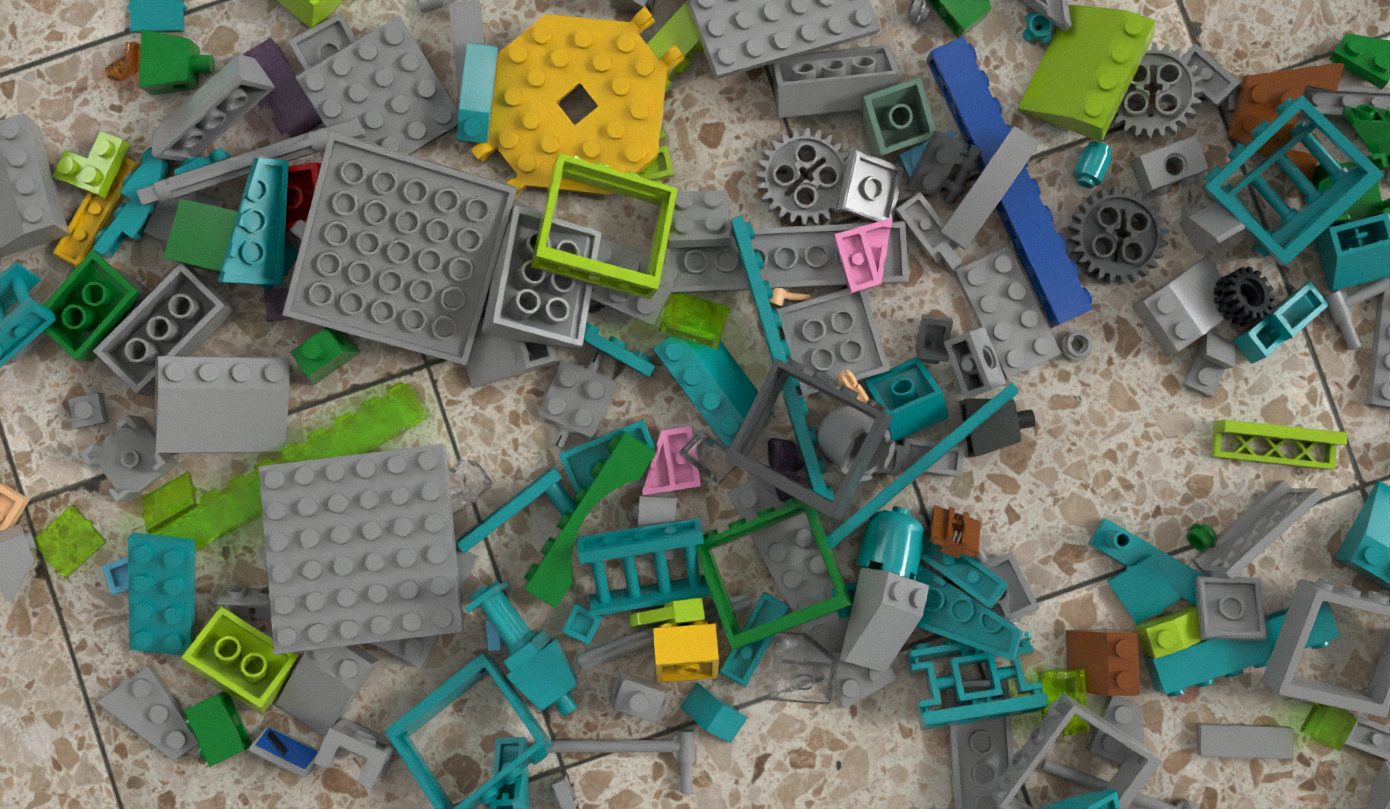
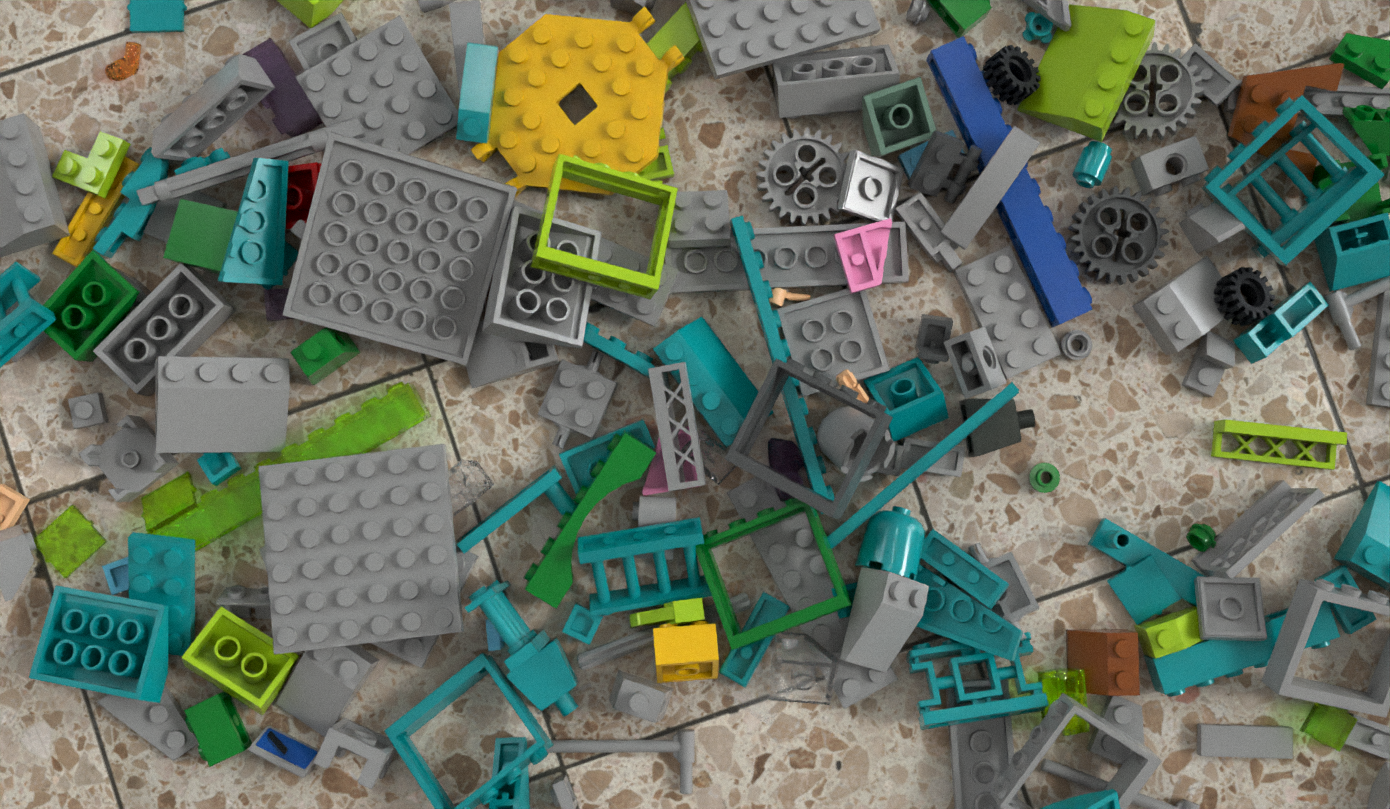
(104, 644): none -> teal slope
(170, 63): green torso -> none
(218, 466): none -> teal plate
(667, 426): none -> light grey fence
(694, 319): clear neon green tile -> none
(713, 713): teal slope -> none
(954, 532): dark orange piece -> none
(1011, 75): none -> black tyre
(1035, 481): none -> green plate
(1349, 618): none -> teal plate

